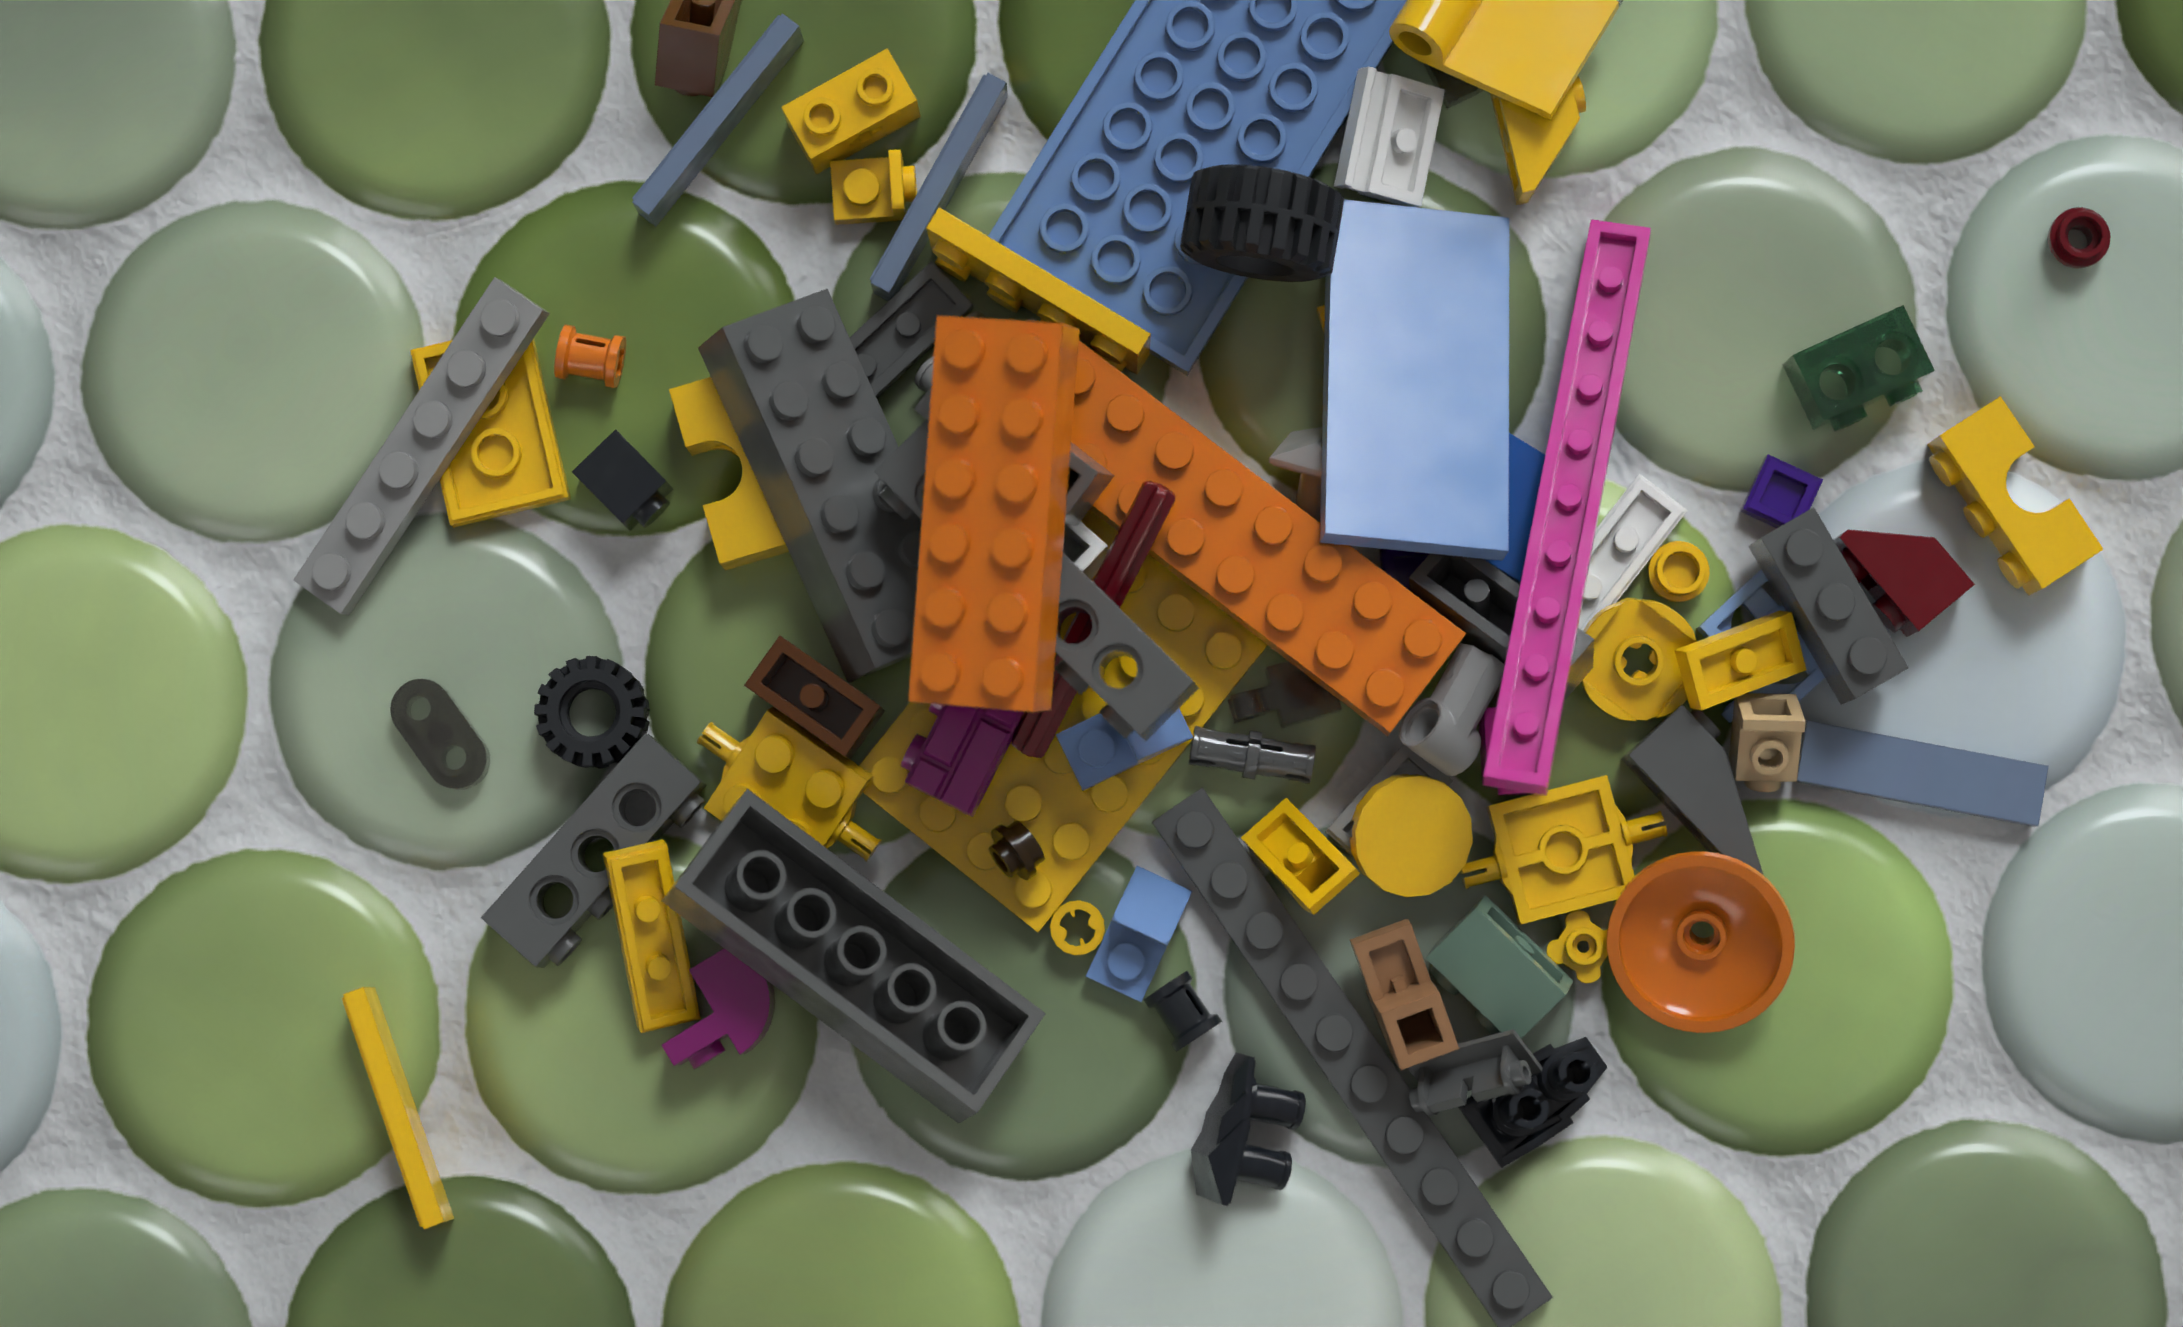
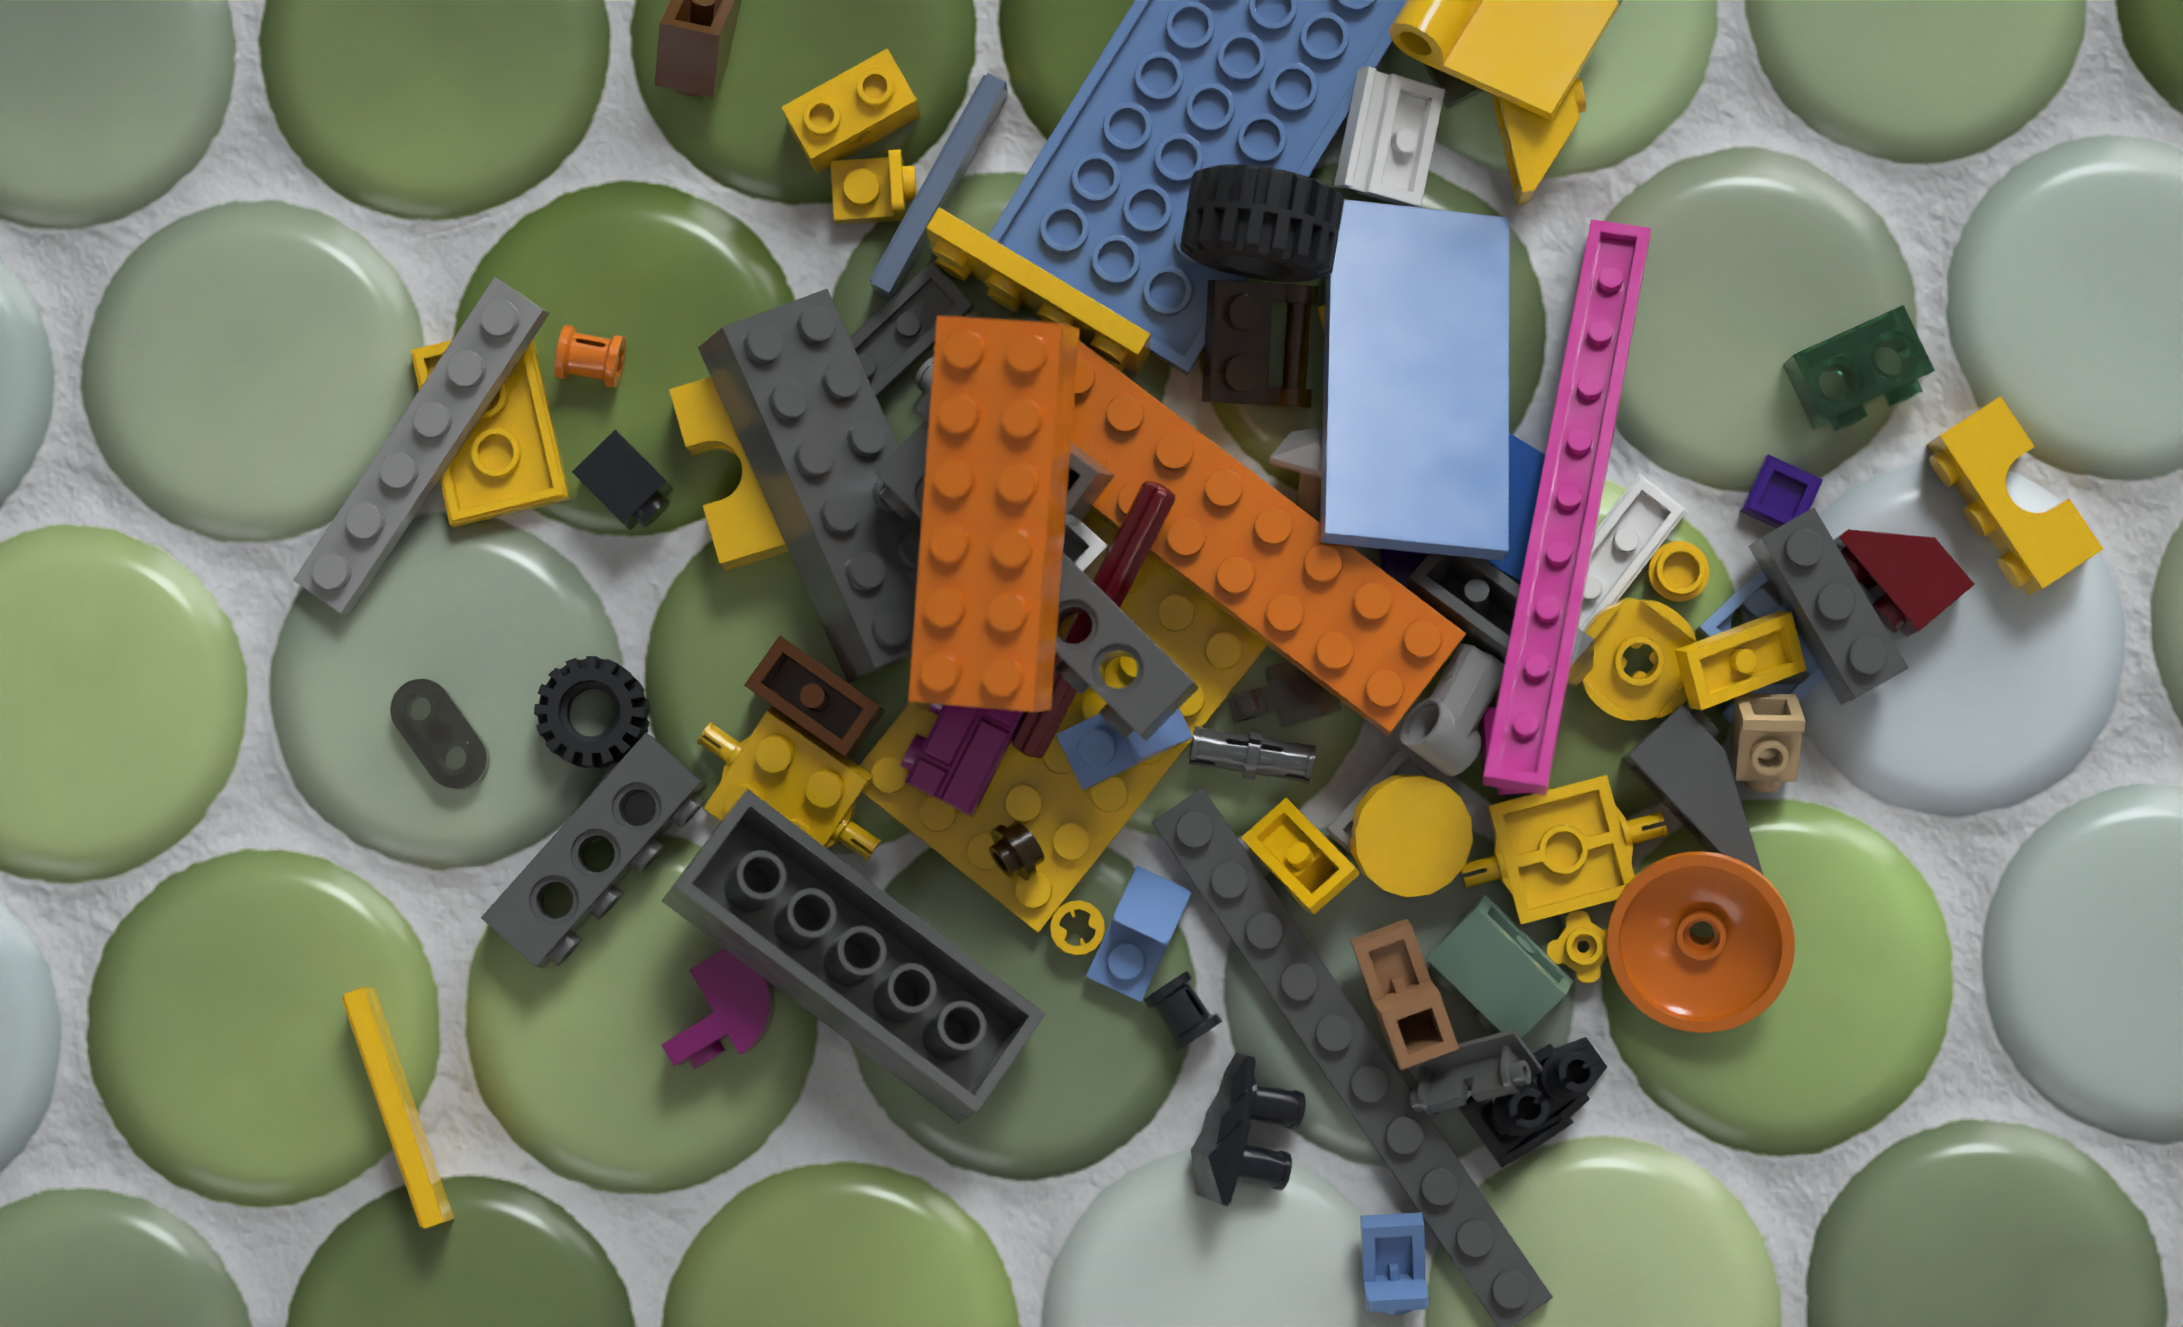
(651, 936): yellow tile -> none
(718, 119): sand blue tile -> none
(1240, 343): none -> dark brown plate
(1394, 1263): none -> medium blue bracket
(1922, 773): sand blue tile -> none
(2091, 225): dark red plate -> none

